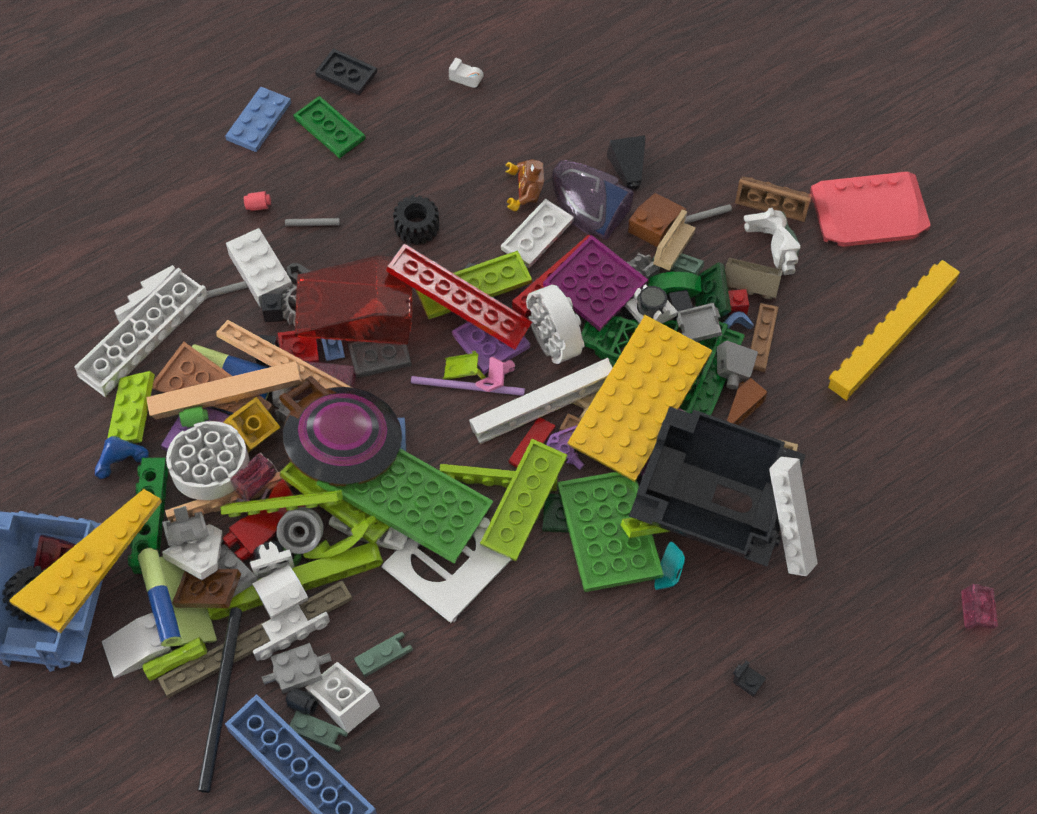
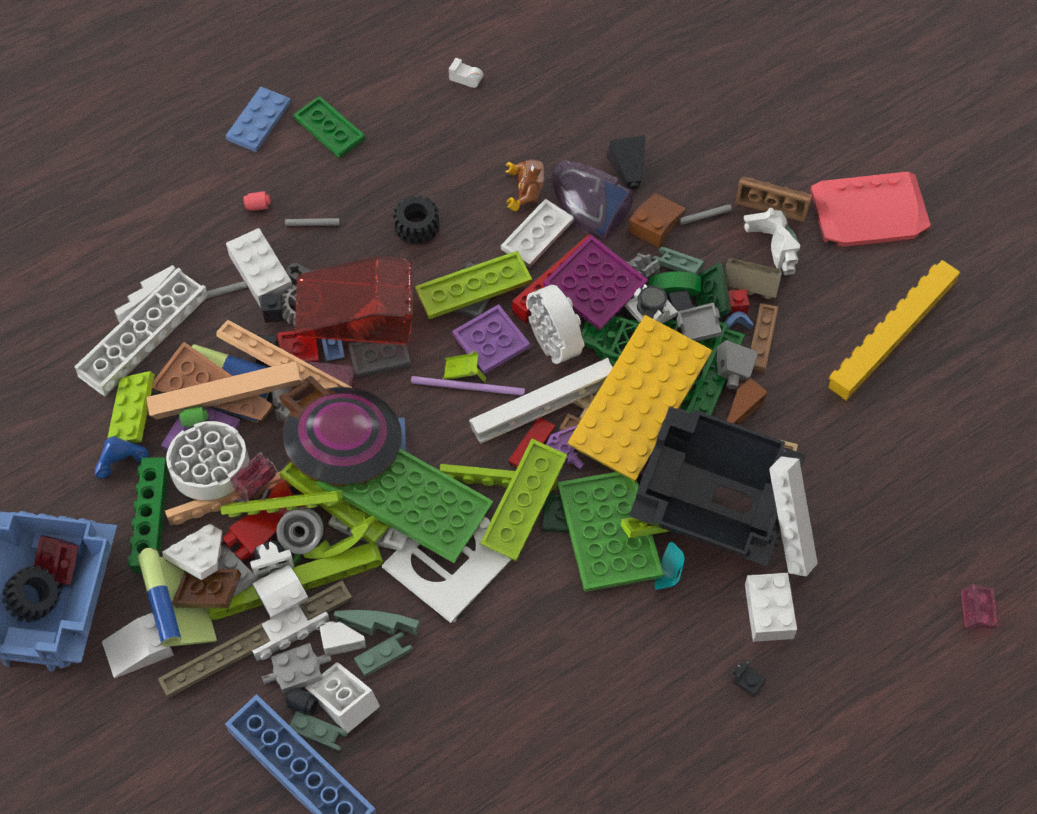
(68, 582): yellow wing -> none
(175, 658): lime axle -> none
(185, 527): light grey piece -> none
(220, 699): black piece -> none
(253, 423): yellow slope -> none
(340, 638): none -> white slope
(346, 71): black plate -> none
(369, 621): none -> sand green slope
(459, 296): red plate -> none
(496, 374): bright pink bracket -> none
(674, 242): tan fence -> none
(770, 607): none -> white brick

